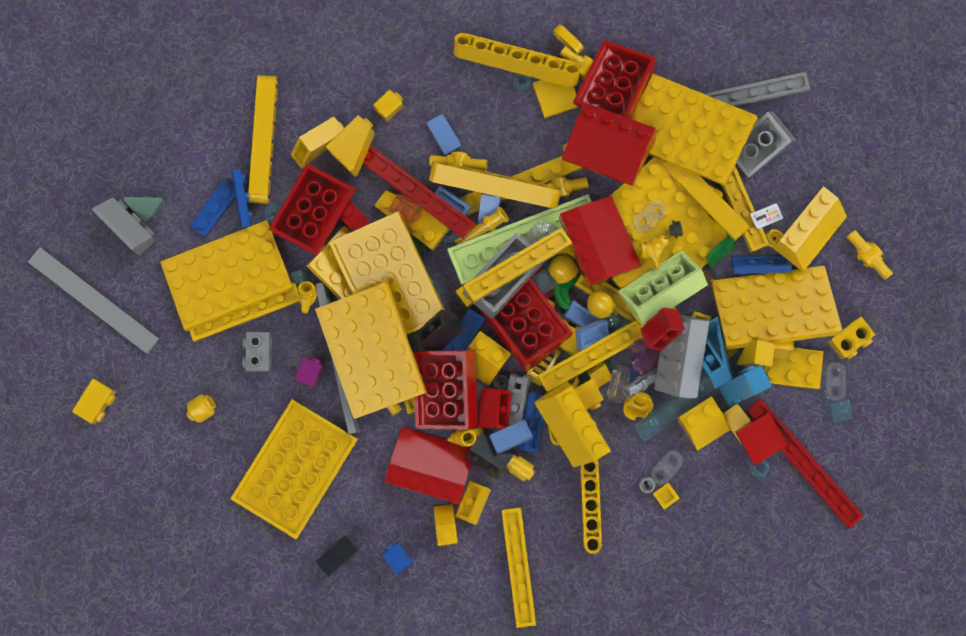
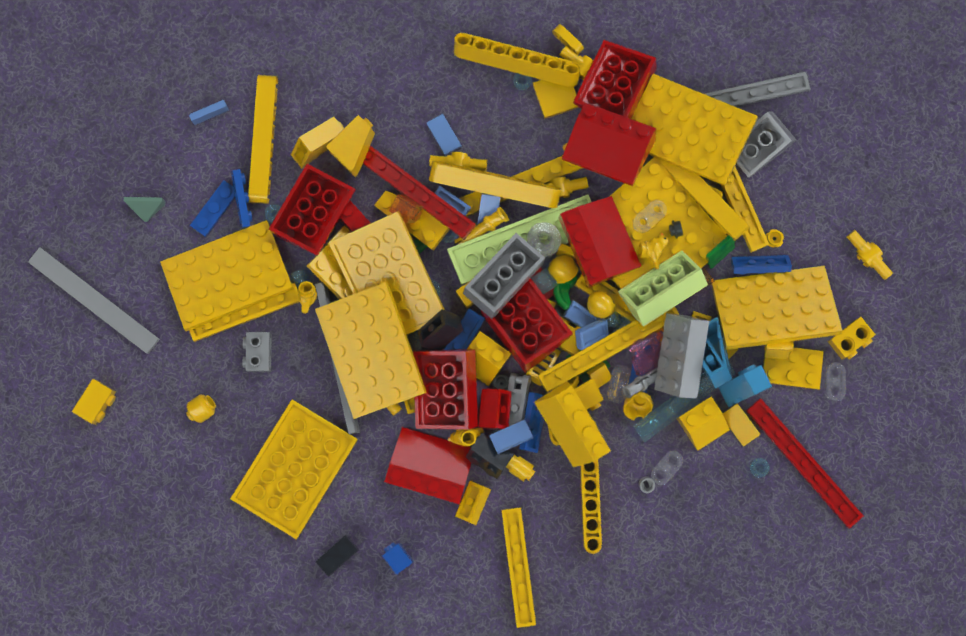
(125, 225): light grey slope -> none
(208, 112): none -> medium blue tile
(310, 372): magenta brick -> none
(388, 105): yellow brick -> none
(445, 525): yellow slope -> none
(517, 265): yellow plate -> none
(662, 329): red brick -> none
(666, 496): yellow tile -> none
(758, 353): yellow slope -> none
(761, 438): red tile -> none
(766, 216): white sticker -> none
(811, 229): yellow slope -> none
(840, 410): clear light blue plate -> none

